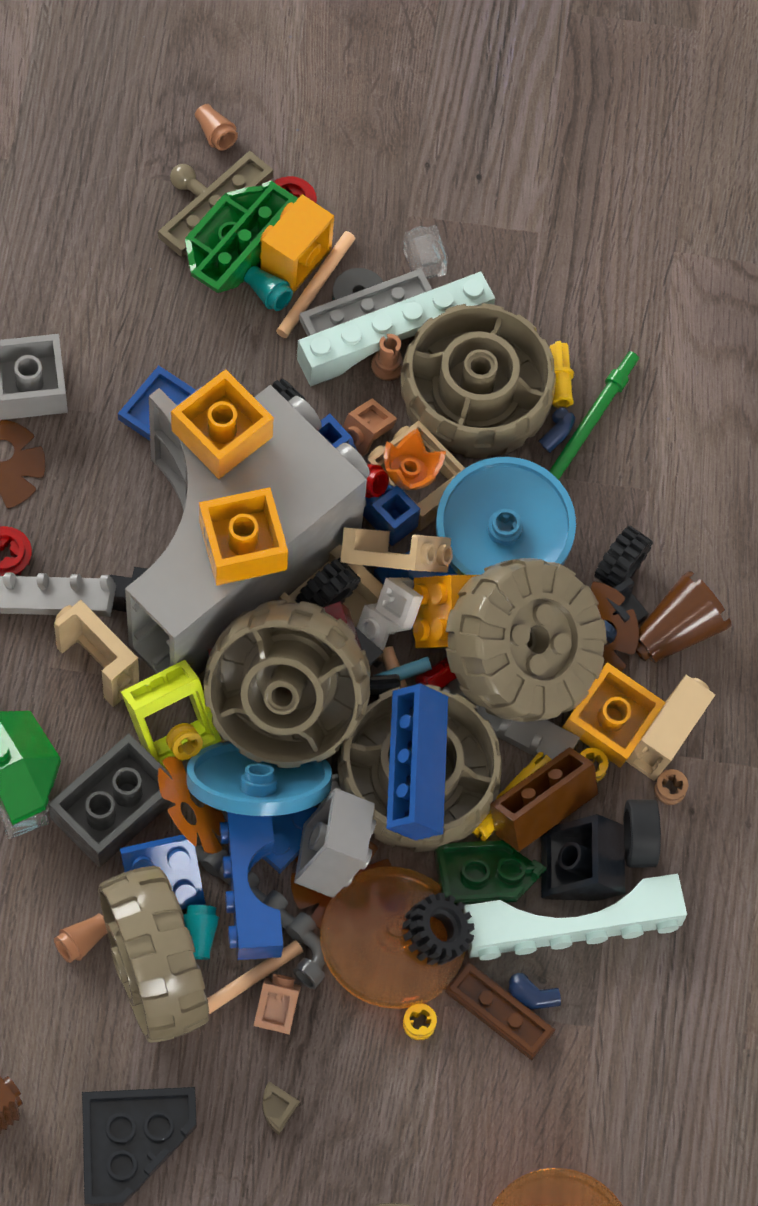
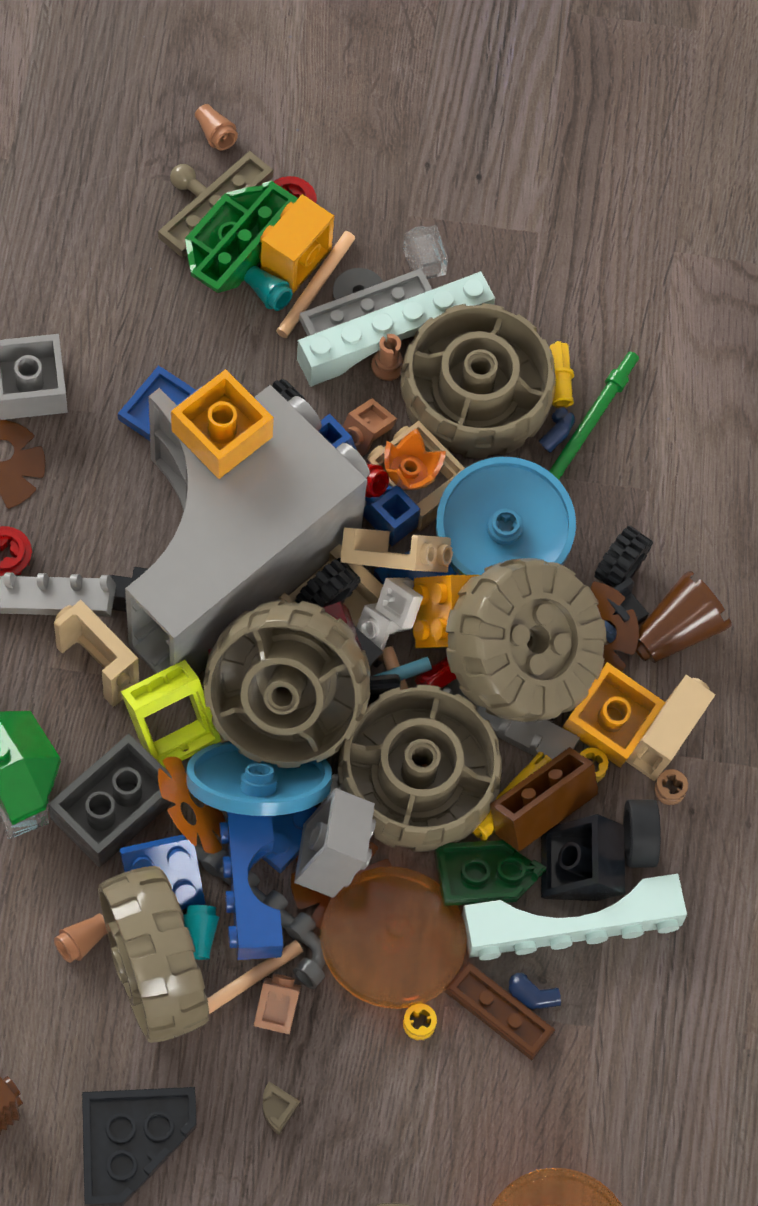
(186, 750): yellow bush -> none
(243, 536): light orange brick -> none
(417, 774): blue brick -> none
(454, 922): black tyre -> none

